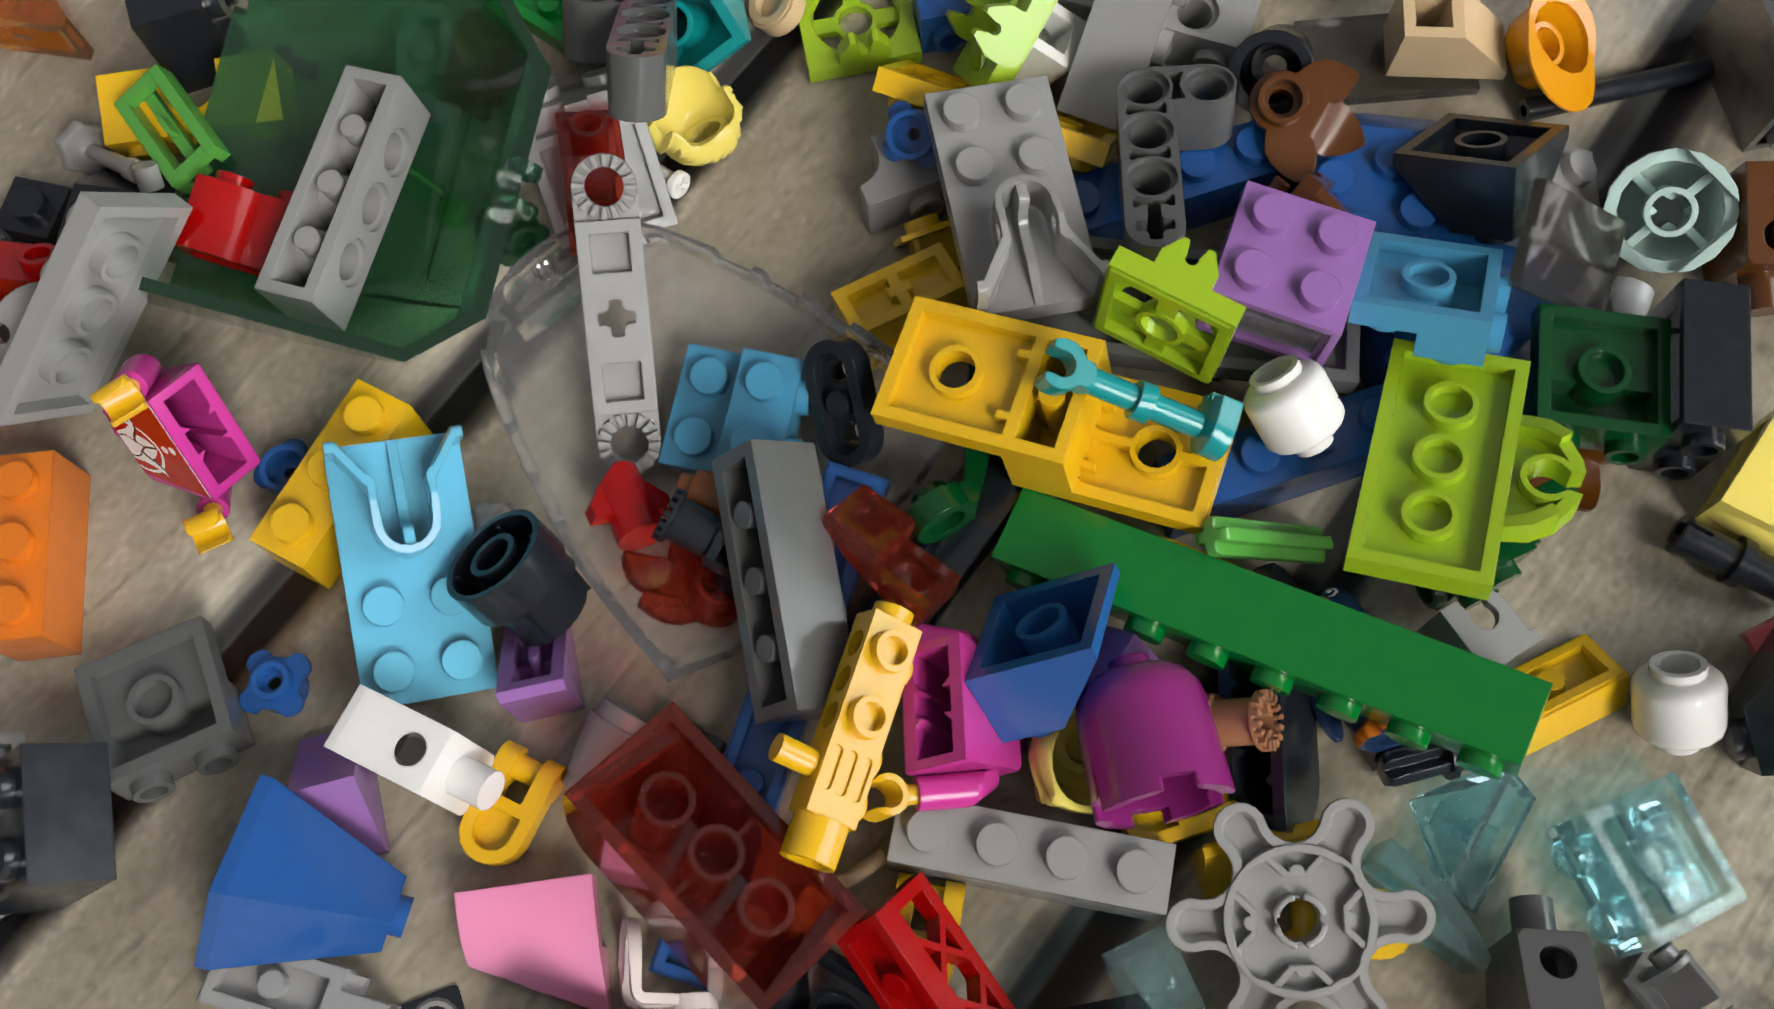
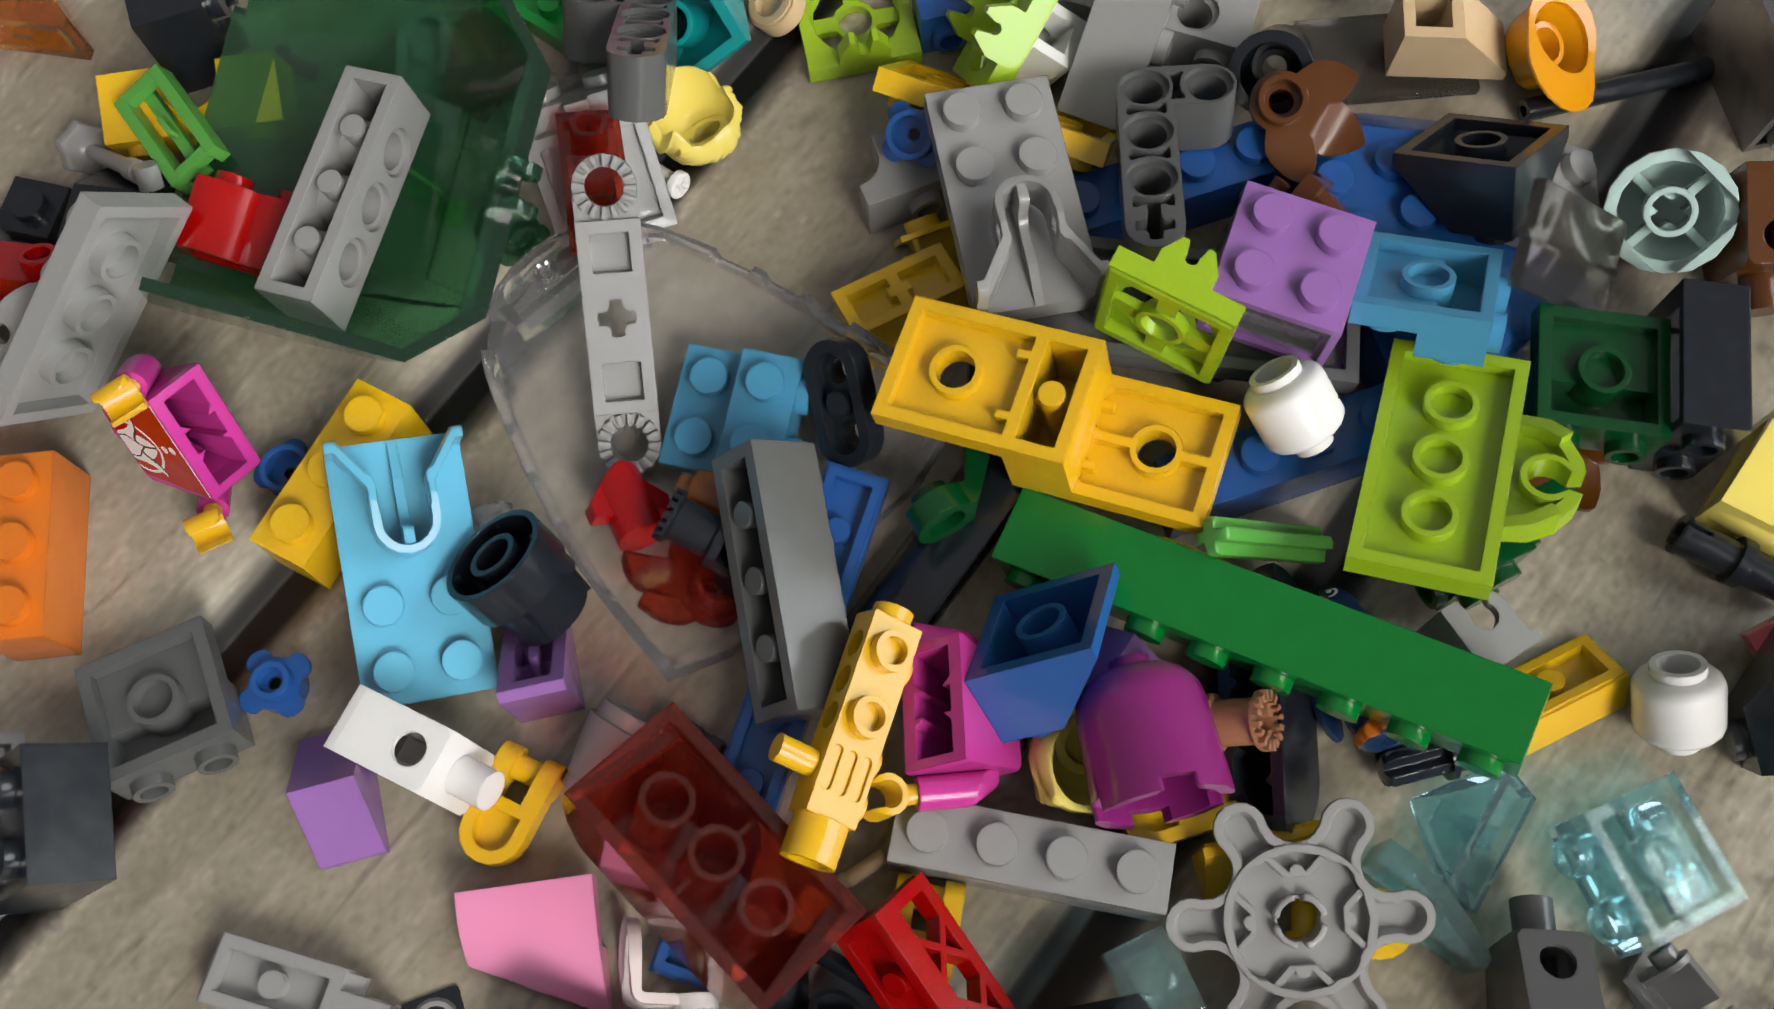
(297, 889): blue slope -> none
(878, 546): clear red slope -> none
(1209, 427): teal piece -> none
(1630, 296): white hinge -> none

